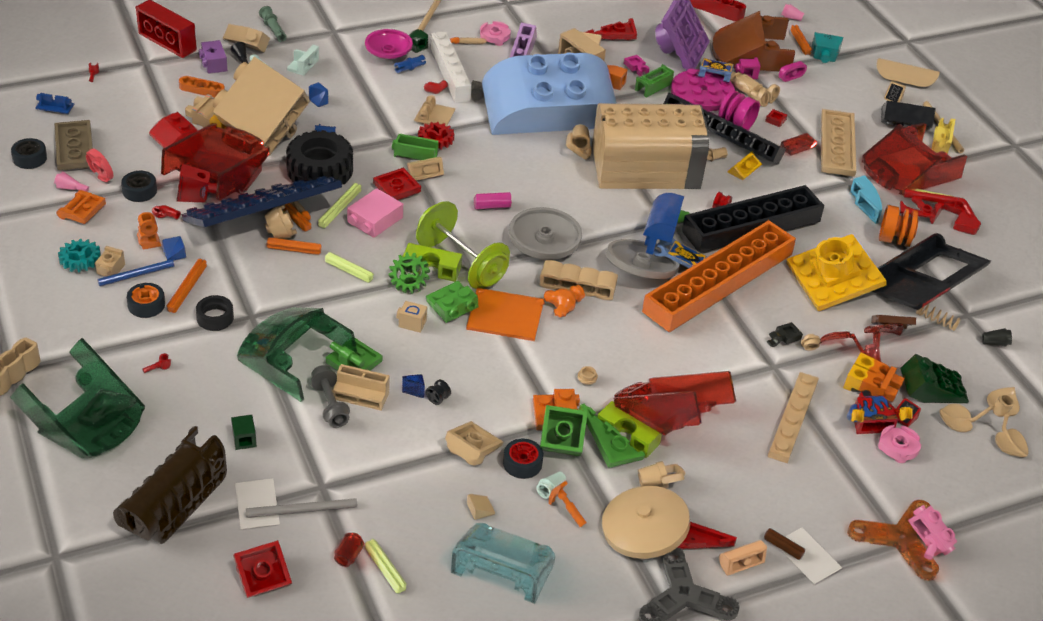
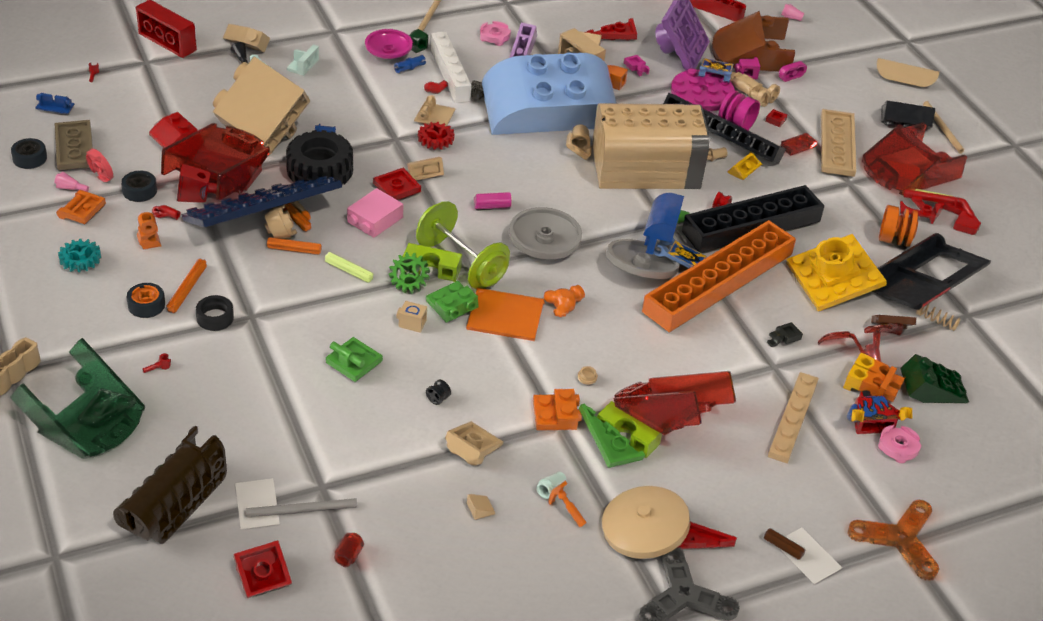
(110, 261): tan brick -> none
(135, 272): blue bar -> none
(174, 248): blue slope -> none
(194, 85): orange beam -> none
(202, 112): tan hips -> none
(213, 56): medium lavender brick -> none
(243, 432): dark green brick -> none
(266, 344): clear green windscreen -> none
(271, 20): sand green pin -> none
(318, 94): blue slope -> none
(336, 412): dark grey piece -> none
(339, 205): yellowish green axle -> none
(361, 387): tan piece -> none
(385, 566): yellowish green axle -> none
(413, 385): clear blue slope -> none
(415, 147): bright green window -> none
(456, 40): tan piece -> none
(504, 556): clear light blue windscreen -> none
(523, 458): black wheel -> none
(563, 430): bright green brick -> none
(594, 282): tan brick -> none
(655, 80): bright green window -> none
(657, 474): tan piece -> none
(743, 557): light nougat brick -> none
(801, 40): orange axle -> none
(810, 342): tan plate -> none
(826, 47): teal torso -> none
(867, 198): medium azure slope -> none
(895, 92): slope -> none
(915, 409): slope -> none
(933, 531): bright pink brick -> none
(943, 136): light yellow hinge -> none
(997, 337): pearl dark grey cone -> none
(1003, 403): tan plant -> none

